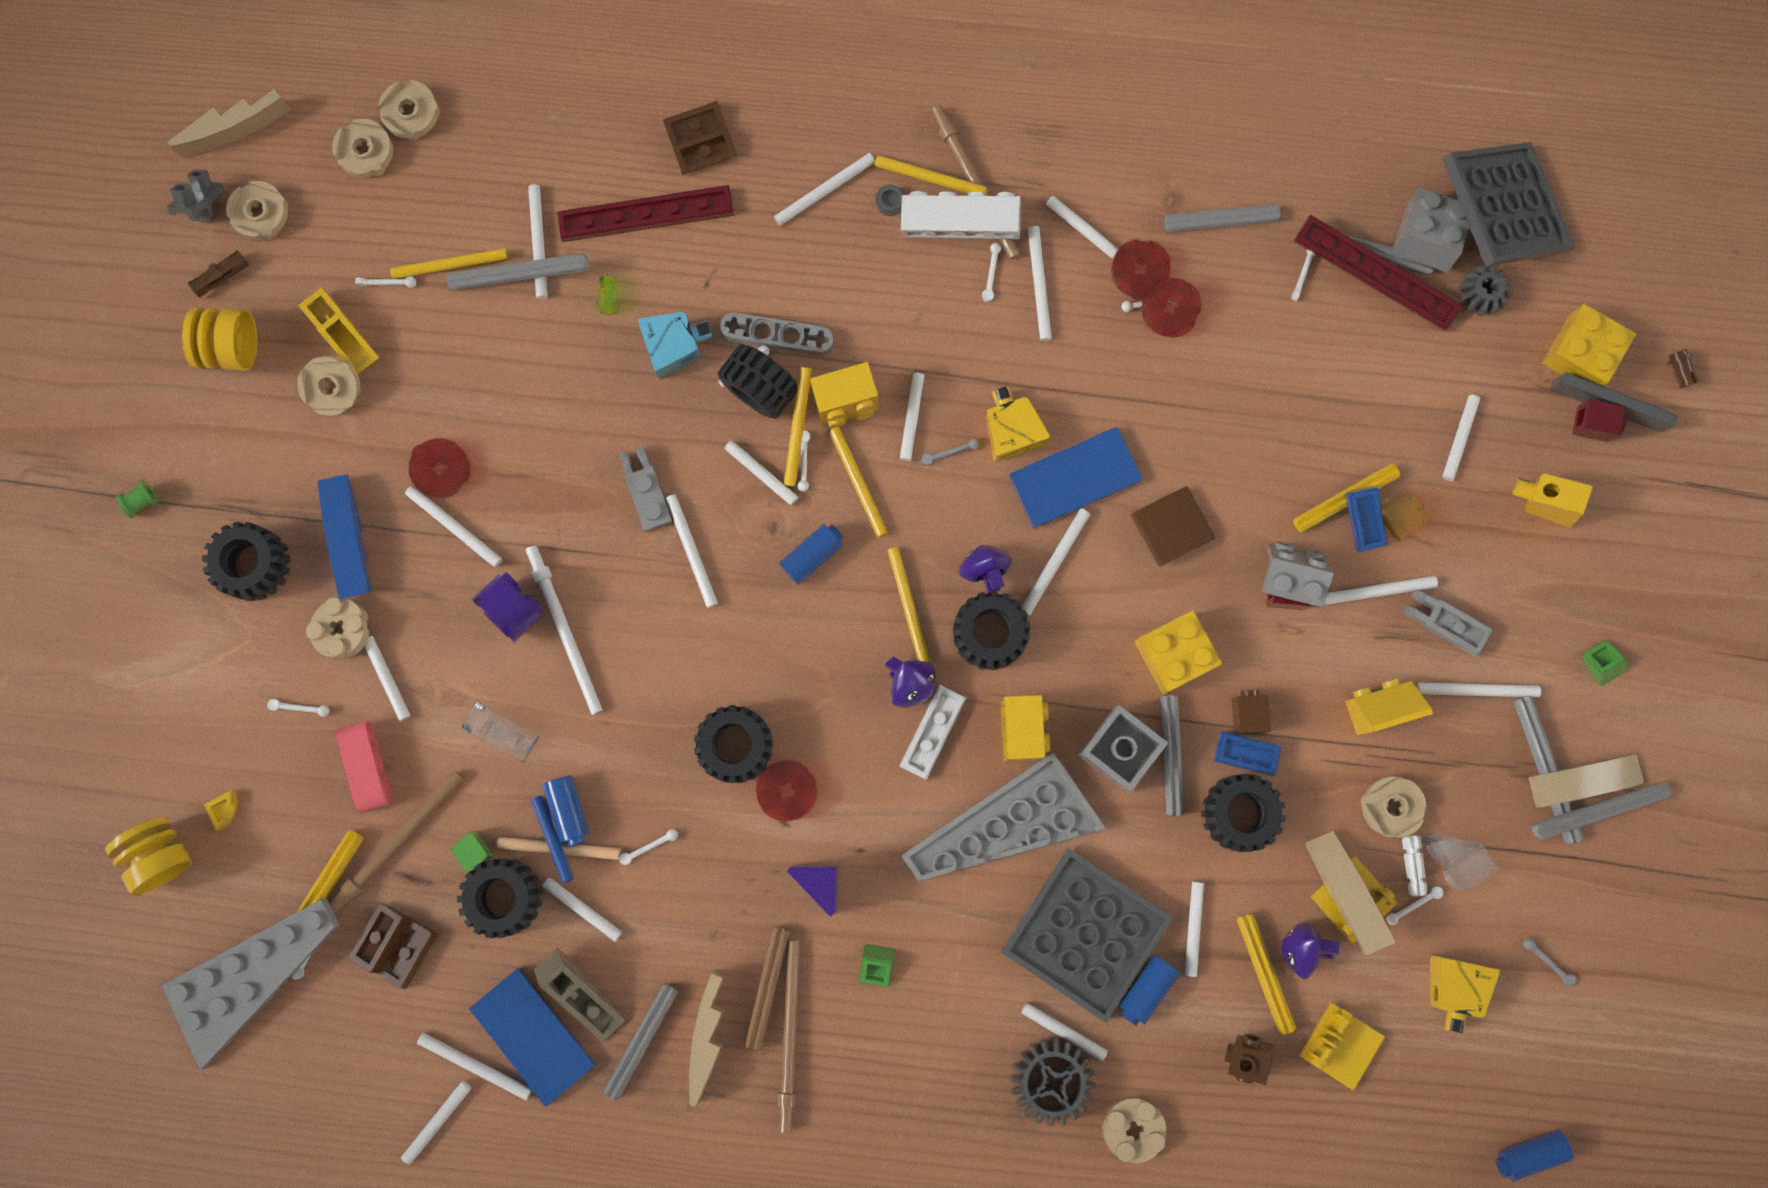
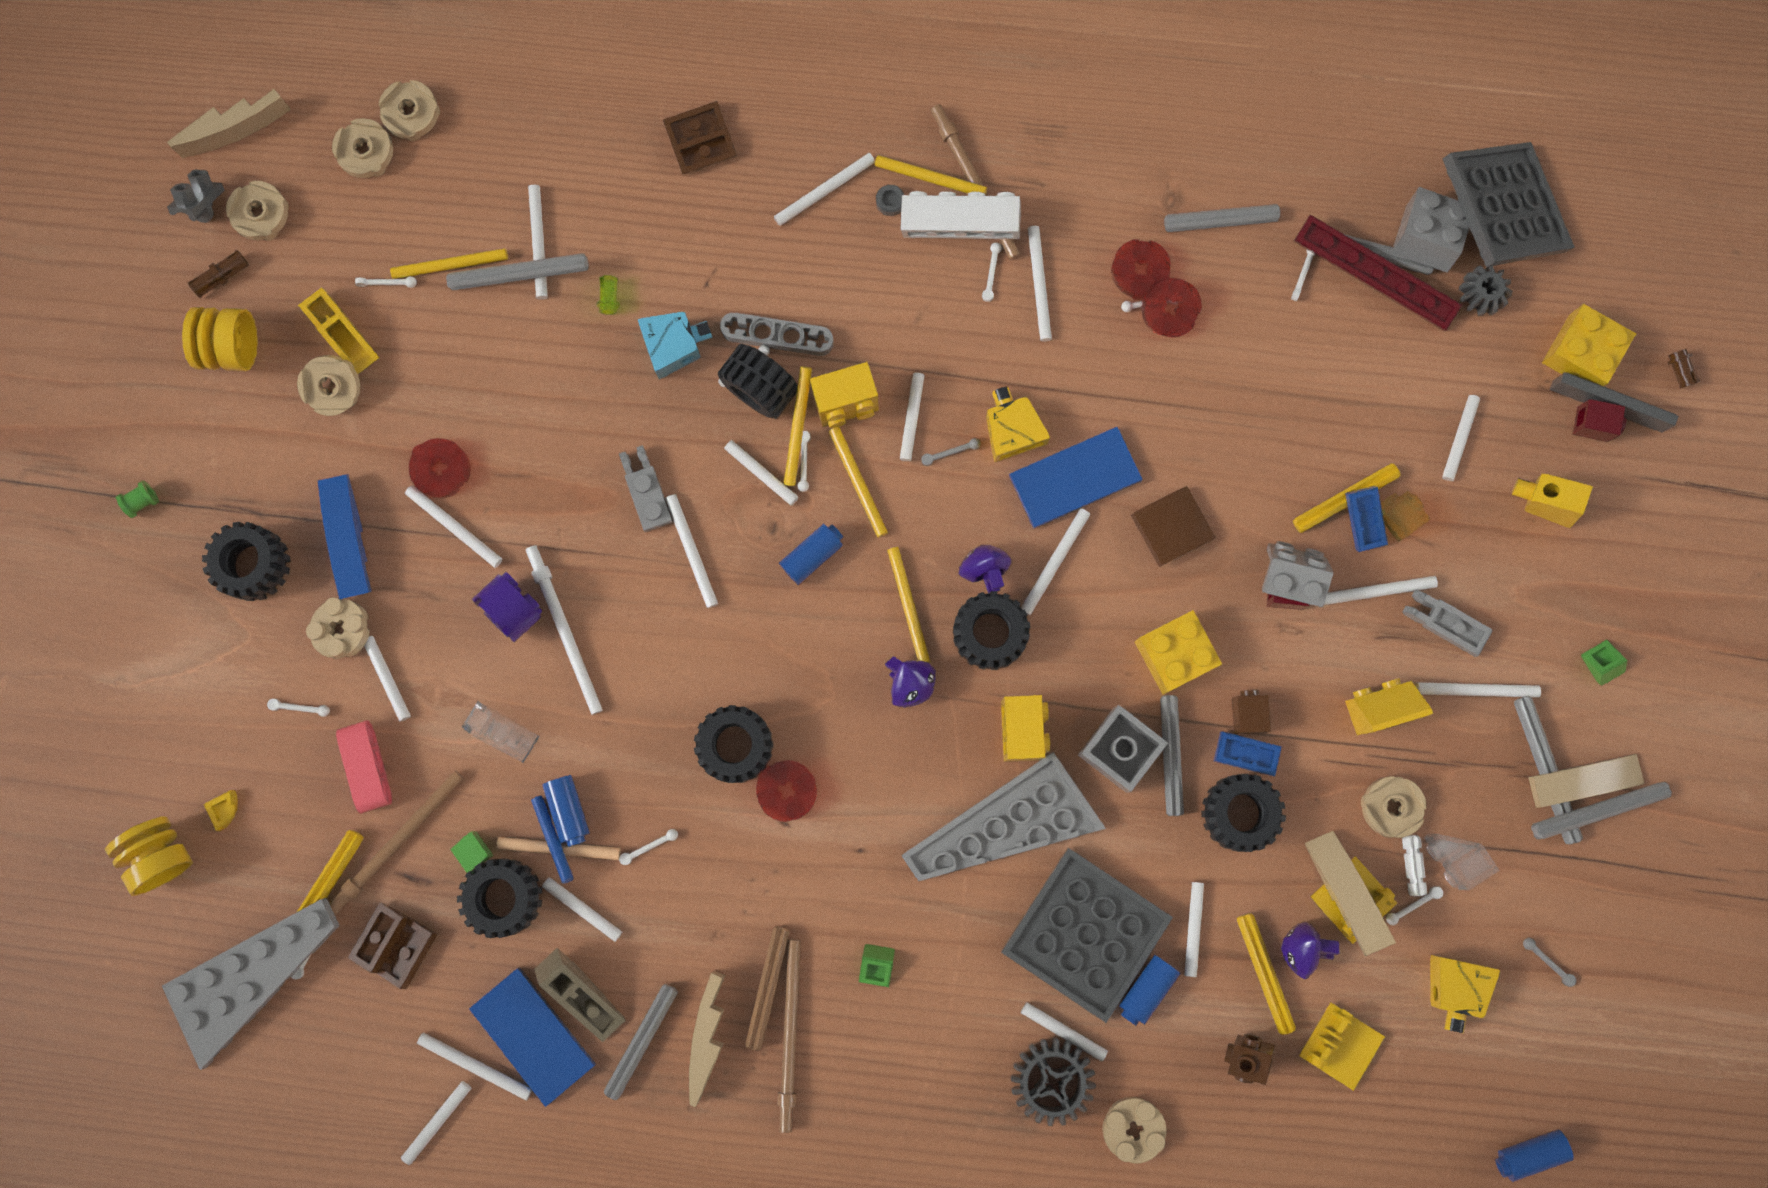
(645, 213): dark red tile -> none
(819, 883): dark purple slope -> none
(932, 732): white tile -> none
(1081, 226): white bar -> none

